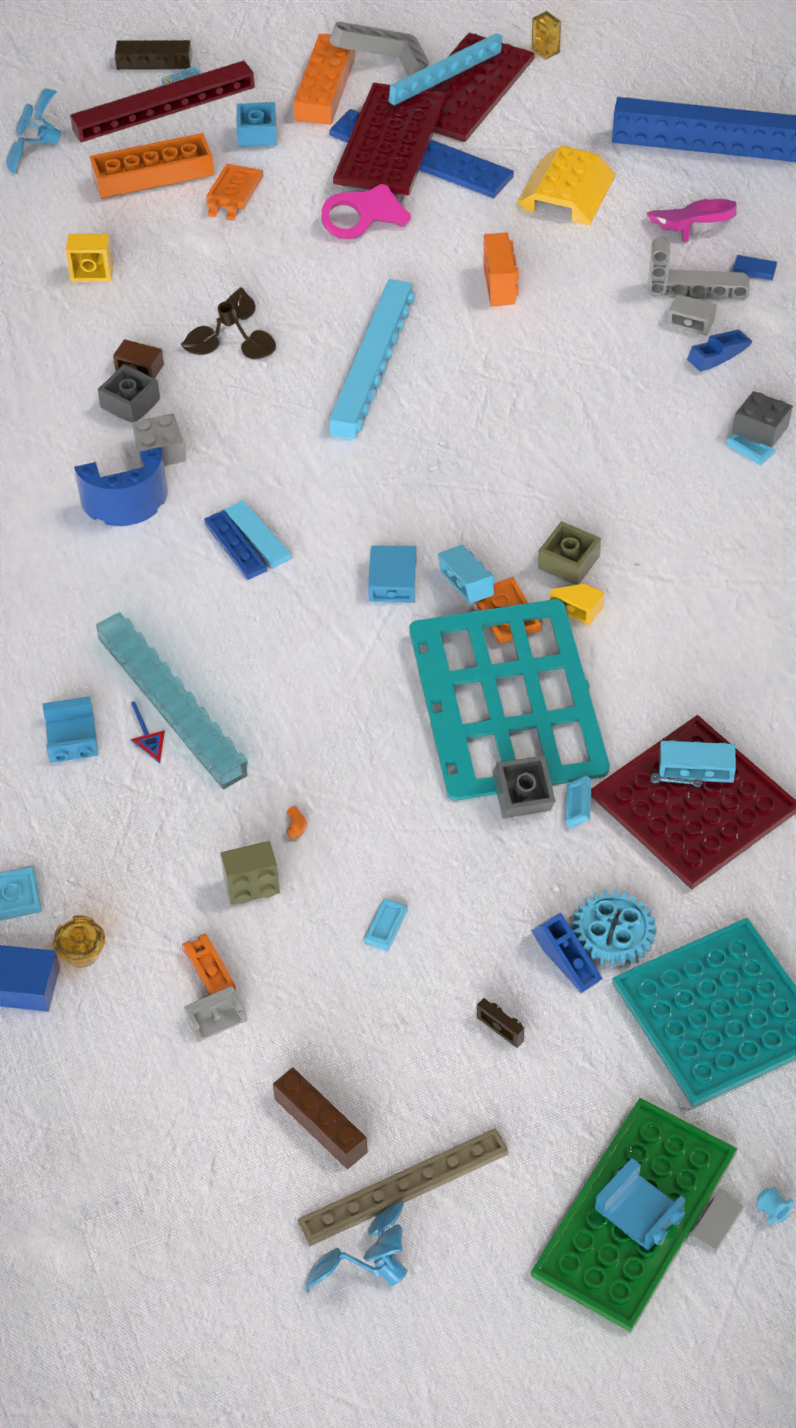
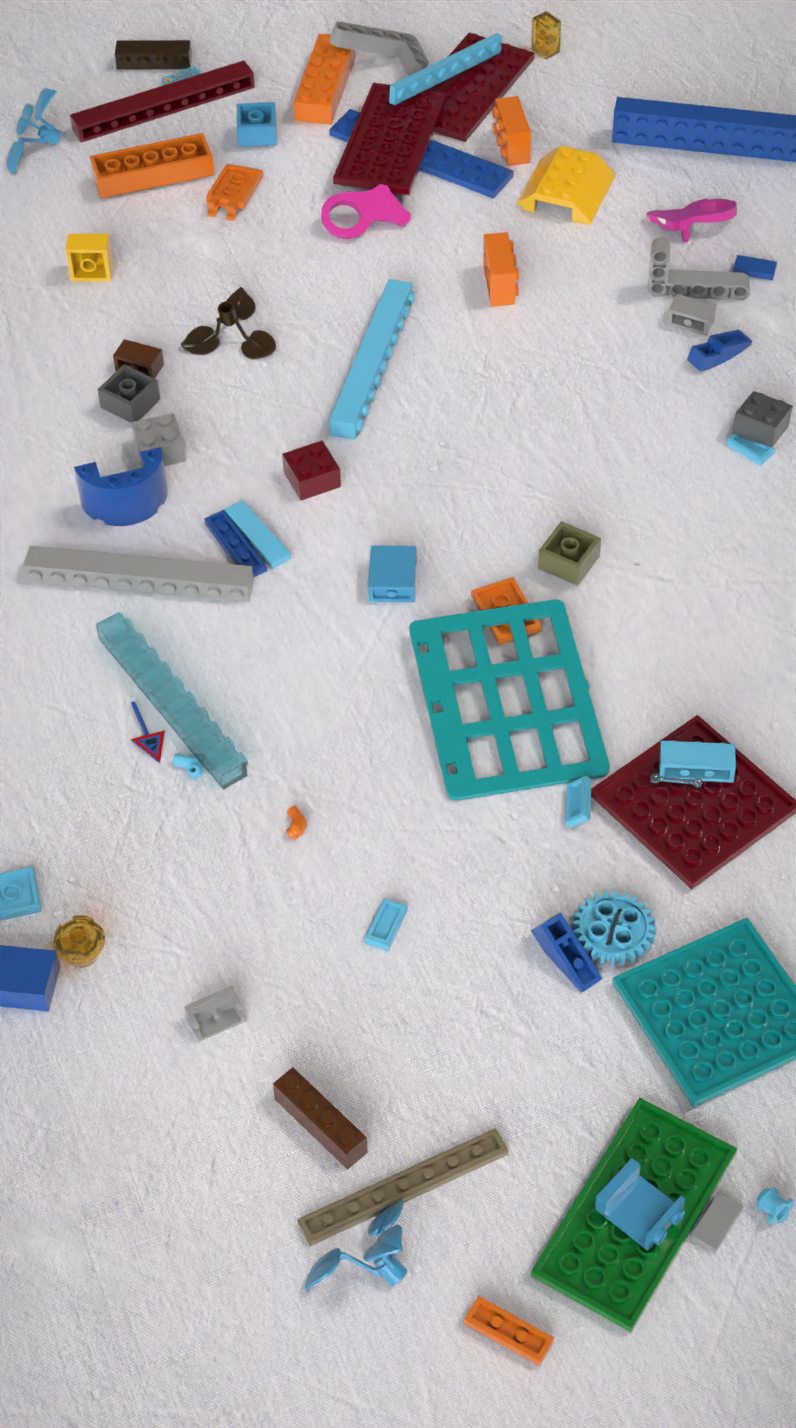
(70, 729): dark azure panel -> none
(139, 573): none -> light grey brick
(190, 763): none -> medium azure arm
(208, 964): orange plate -> none
(250, 873): olive brick -> none
(311, 470): none -> dark red brick
(466, 574): medium azure brick -> none
(494, 1017): dark brown plate -> none
(509, 1330): none -> orange plate
(511, 131): none -> orange brick
(523, 786): dark grey brick -> none
(580, 601): yellow slope -> none

